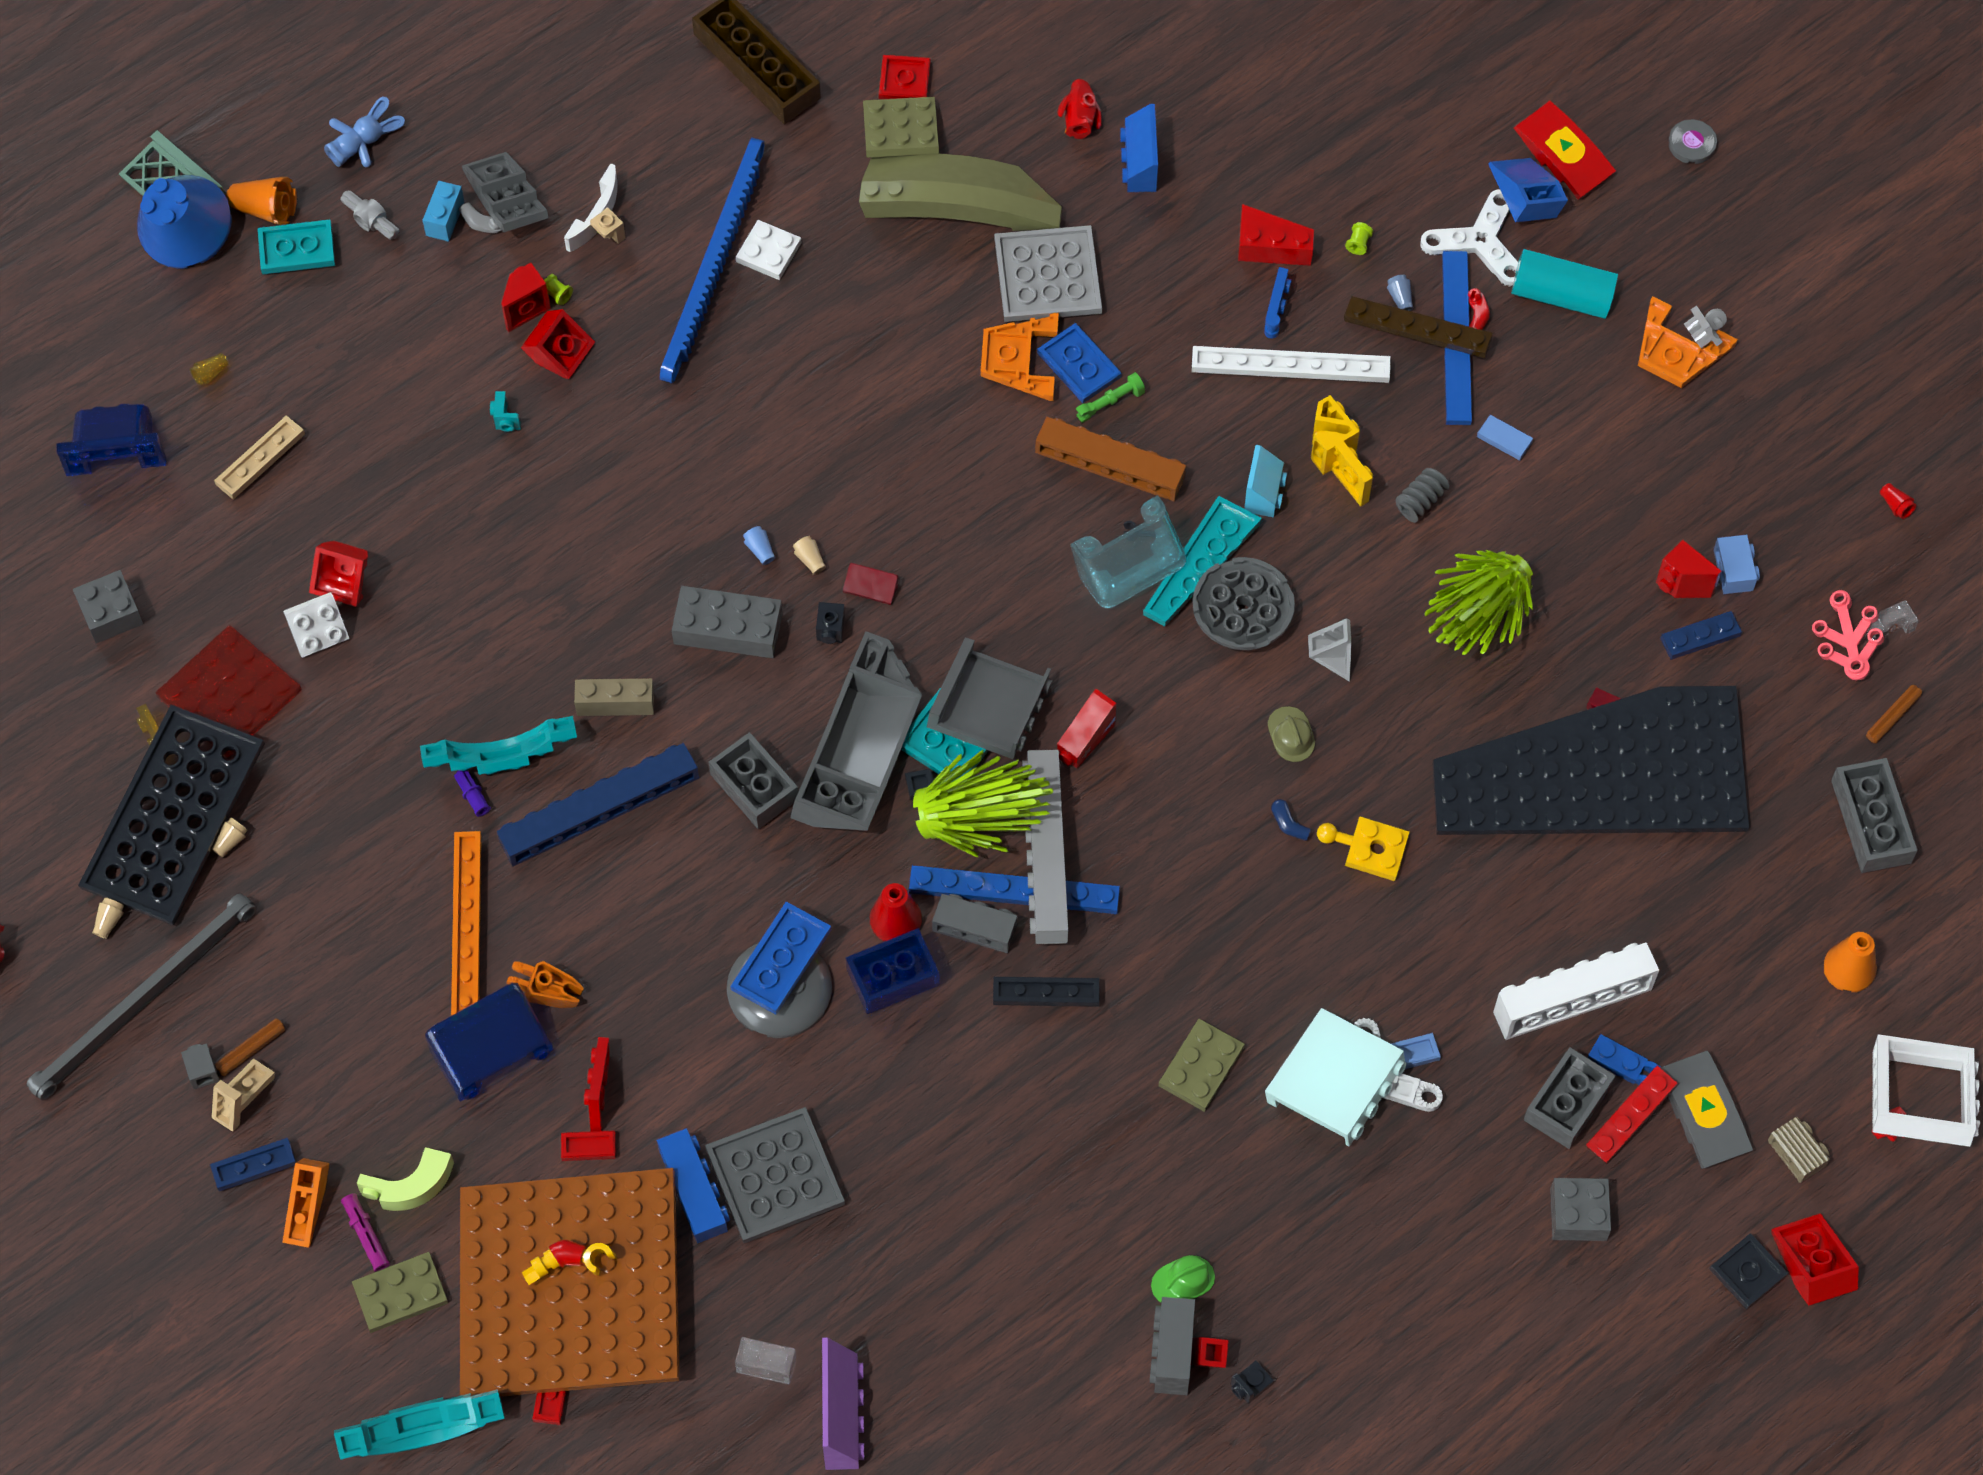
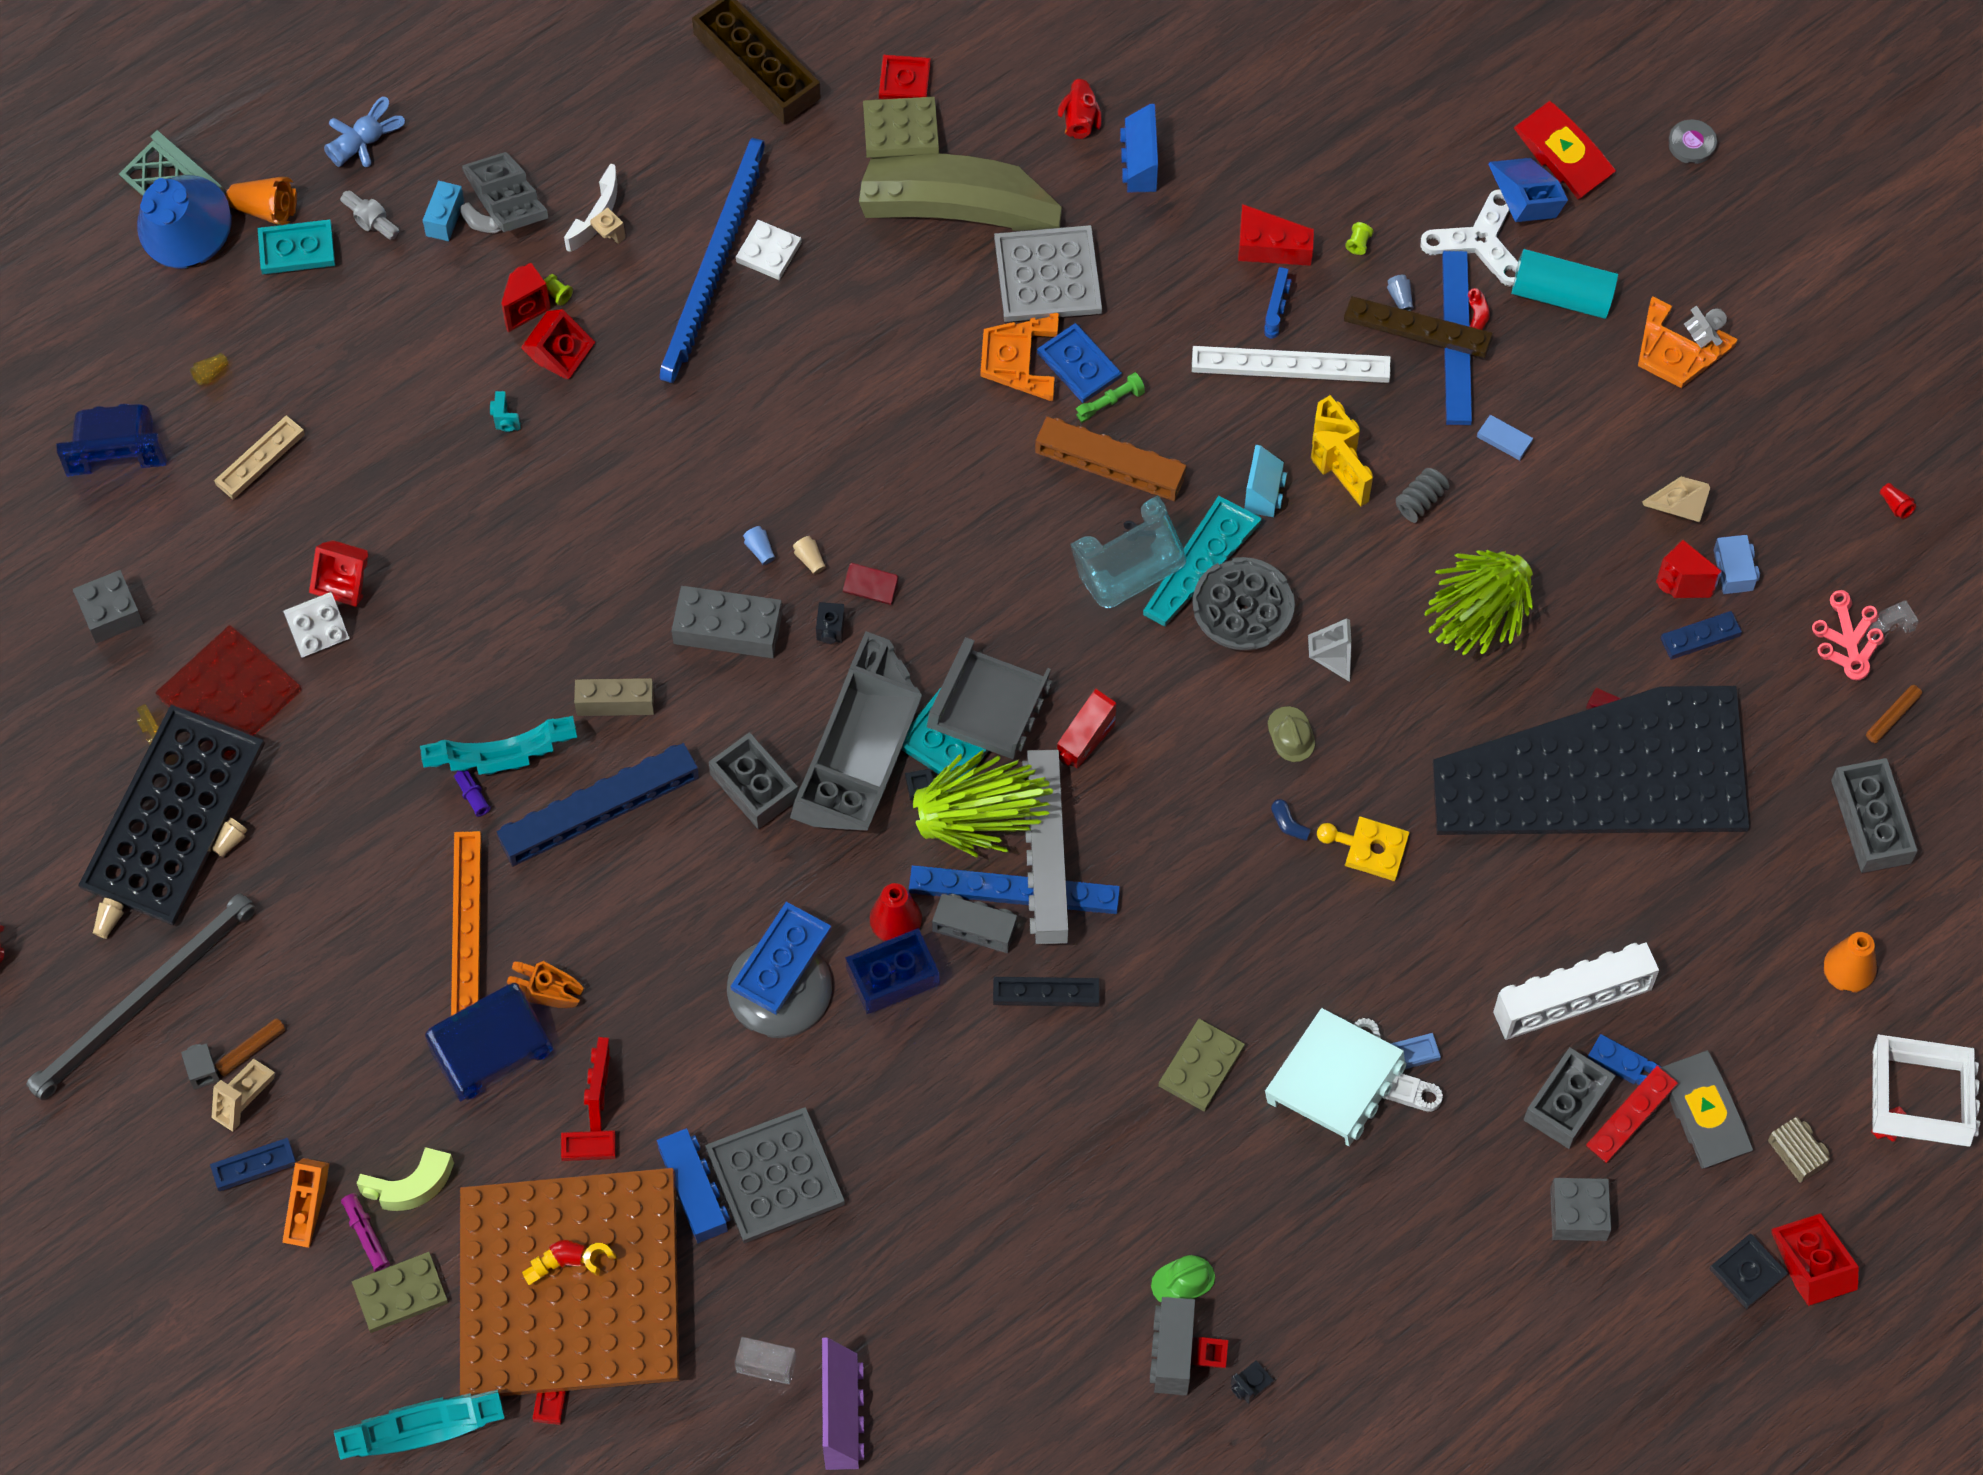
(1681, 498): none -> tan slope

